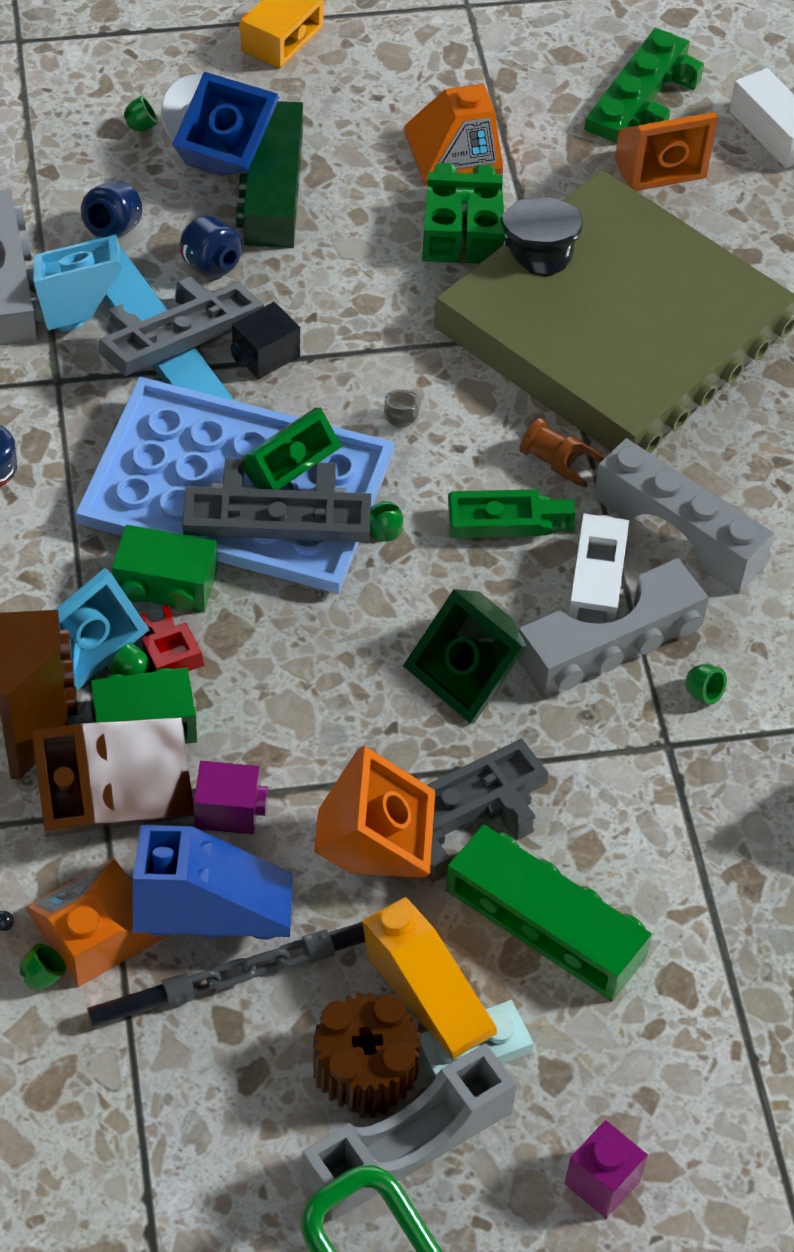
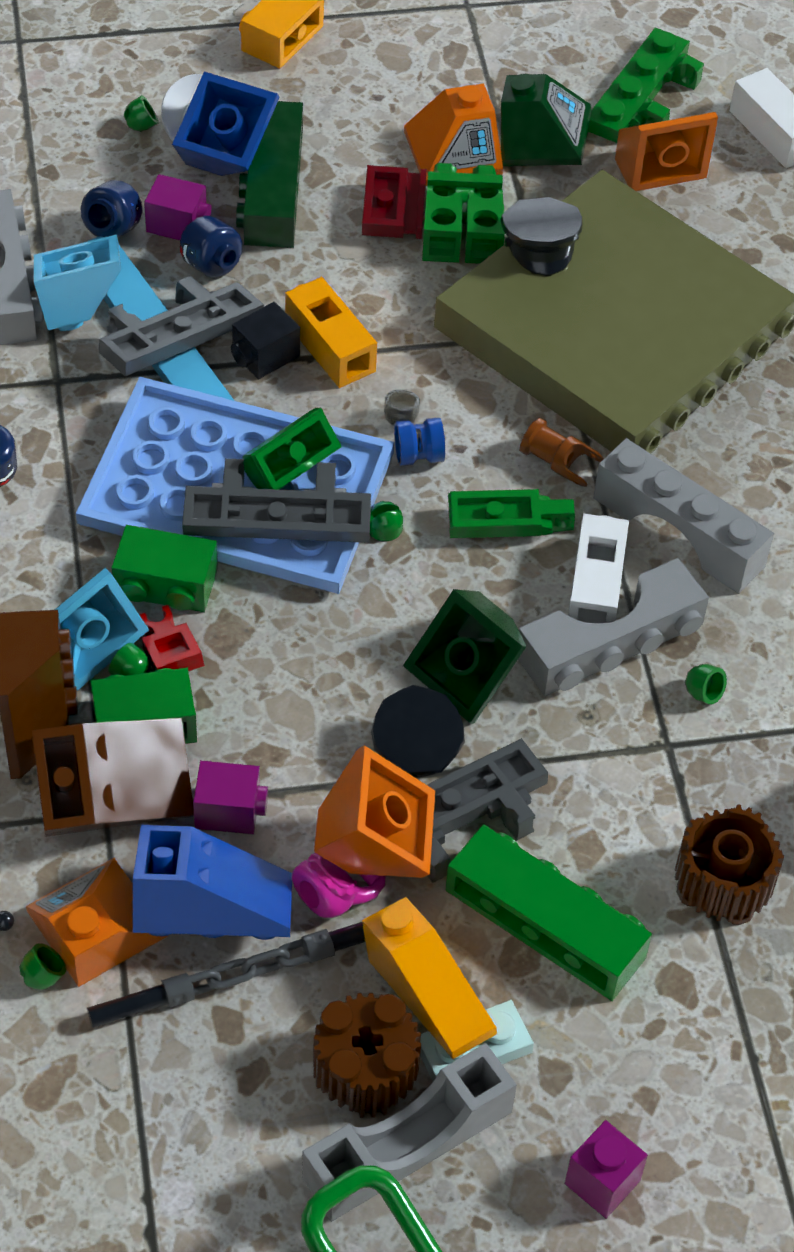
(174, 205): none -> magenta brick
(330, 889): none -> dark pink piece
(331, 332): none -> light orange brick
(393, 202): none -> dark red plate
(418, 730): none -> black hat
(428, 441): none -> blue wheel
(542, 122): none -> dark green slope
(728, 865): none -> reddish brown brick

